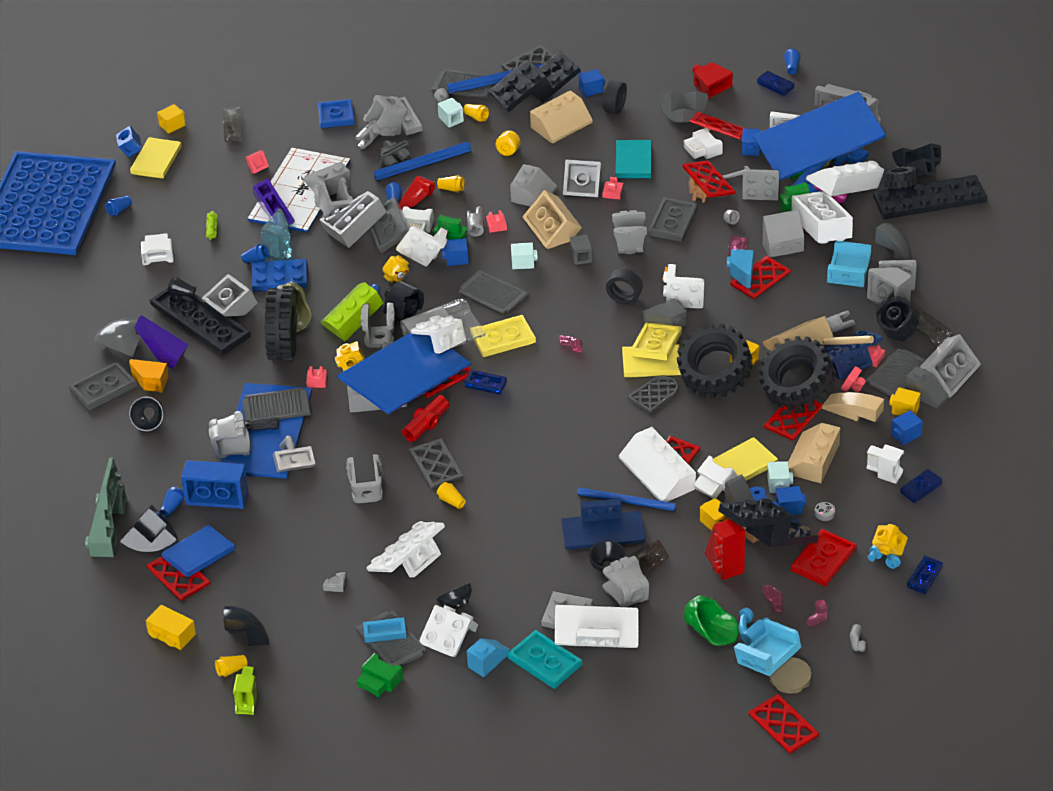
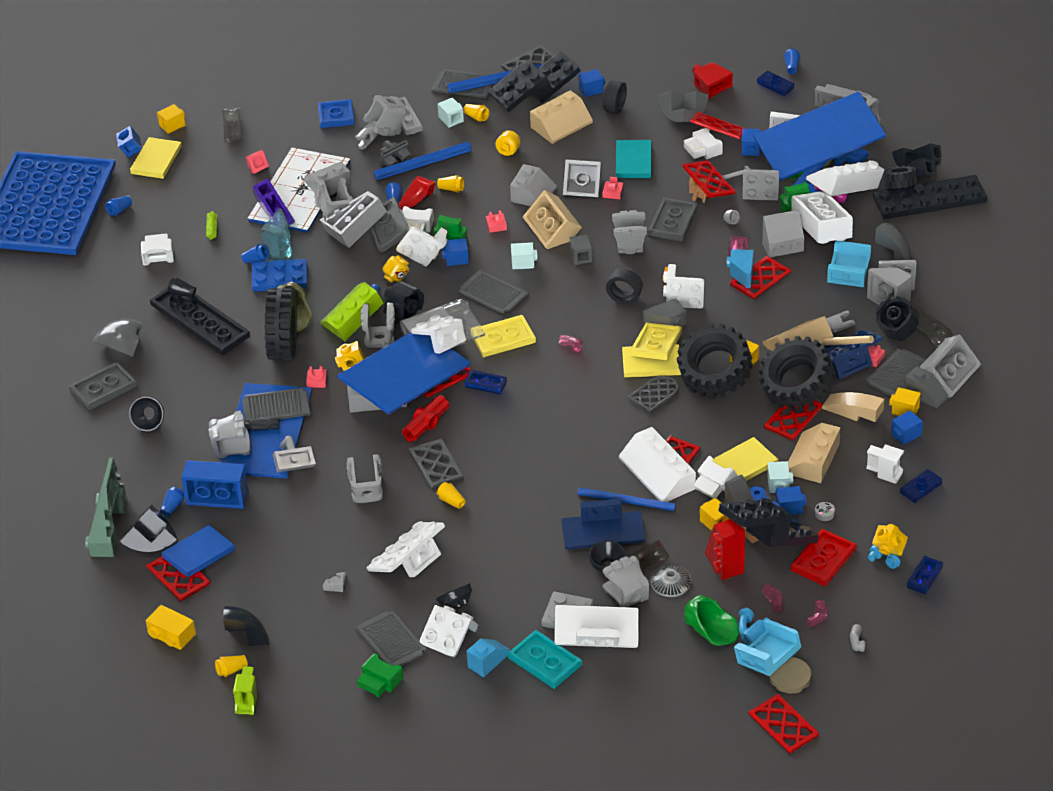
(149, 375): light orange slope -> none
(162, 344): dark purple slope -> none
(230, 297): light grey slope -> none
(384, 630): dark azure tile -> none
(441, 95): light grey hinge -> none
(475, 222): light grey hinge -> none
(670, 581): none -> dish
(854, 381): coral tile -> none

